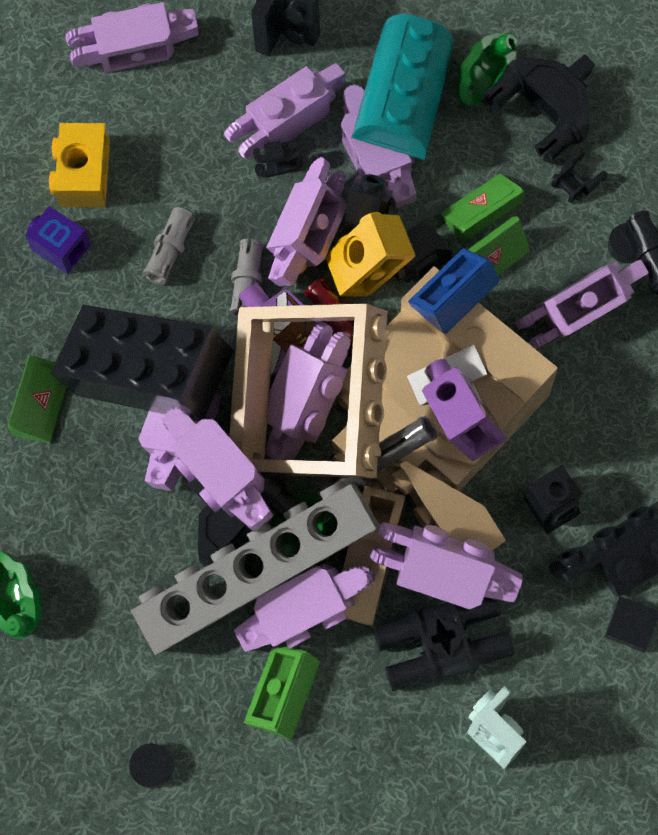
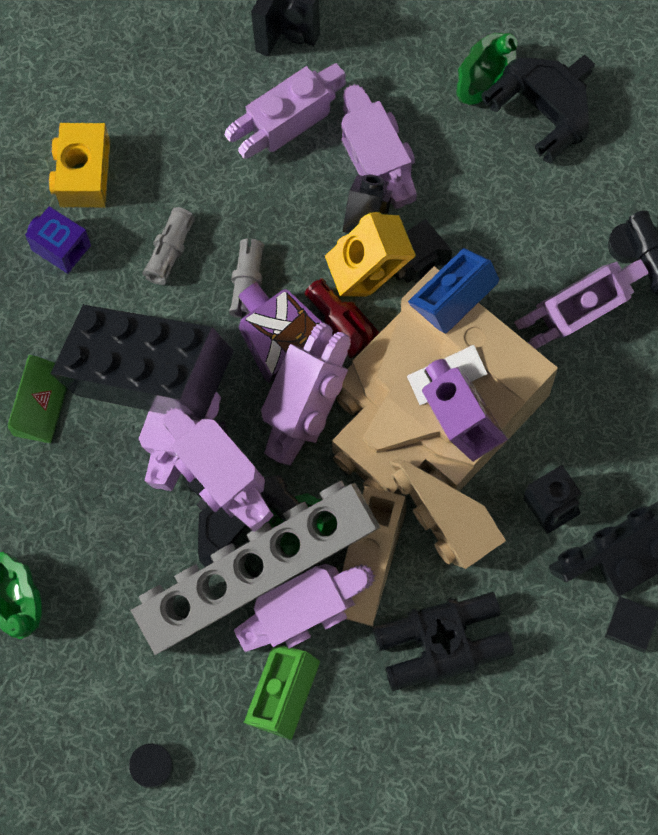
(131, 37): lavender hinge -> none
(252, 387): tan window -> none
(278, 158): black piece -> none
(307, 223): lavender hinge -> none
(393, 449): dark grey pin -> none
(405, 85): teal container -> none
(446, 566): lavender hinge -> none
(482, 207): bright green slope -> none
(494, 733): light aqua bracket -> none
(503, 245): bright green slope -> none
(586, 186): black piece -> none

